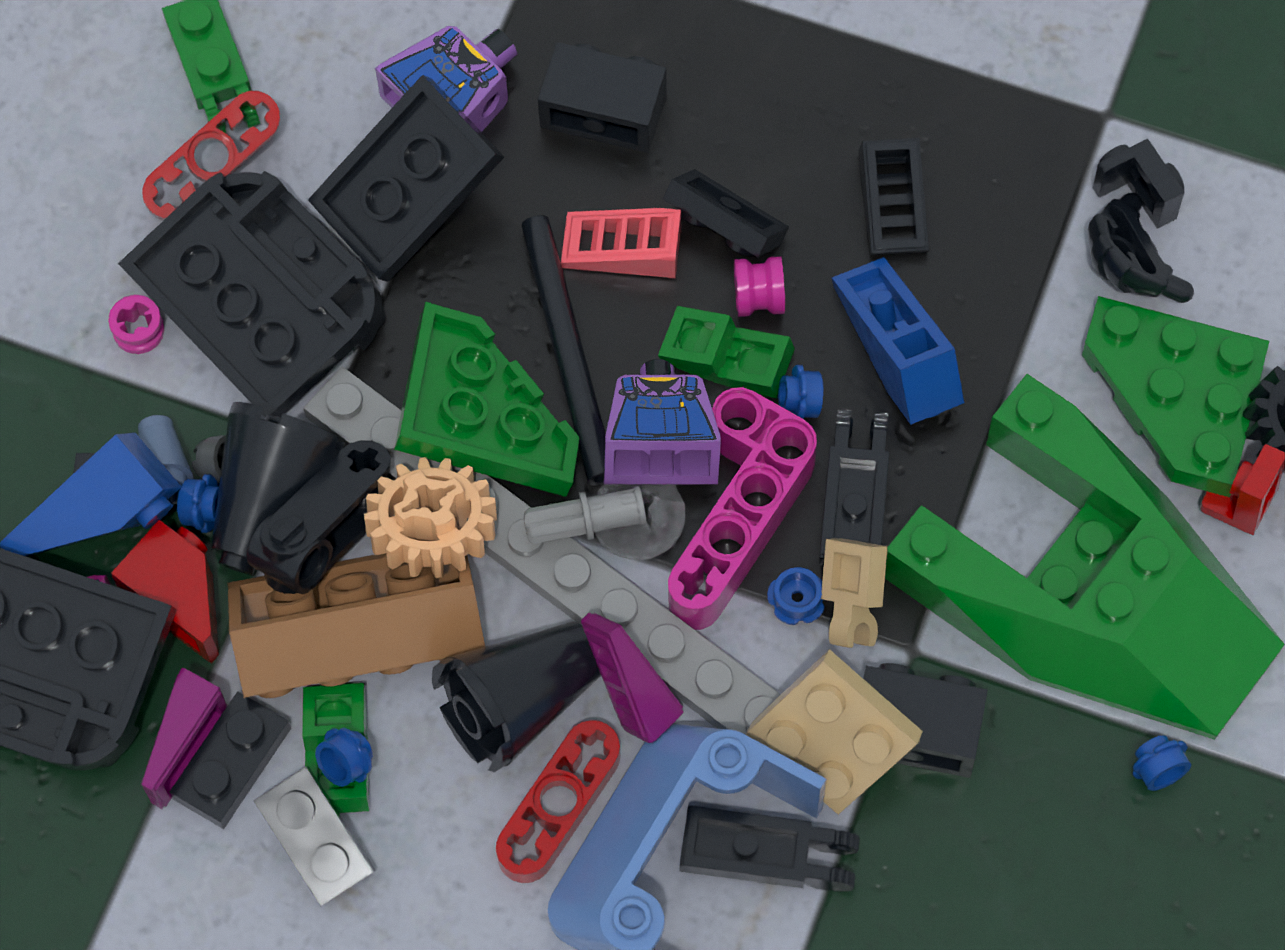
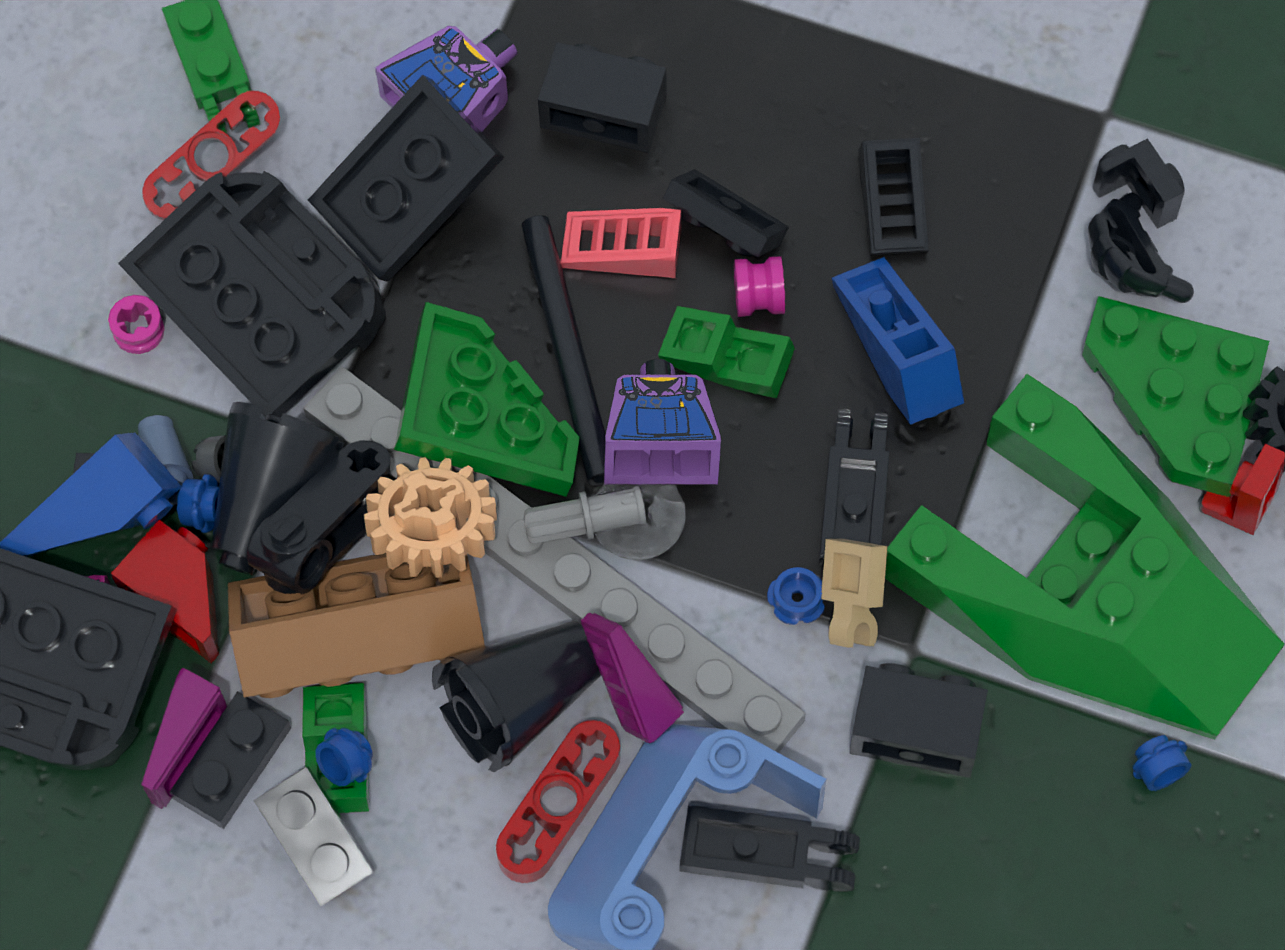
(732, 516): dark pink beam -> none
(801, 392): blue plate -> none
(836, 729): tan plate -> none

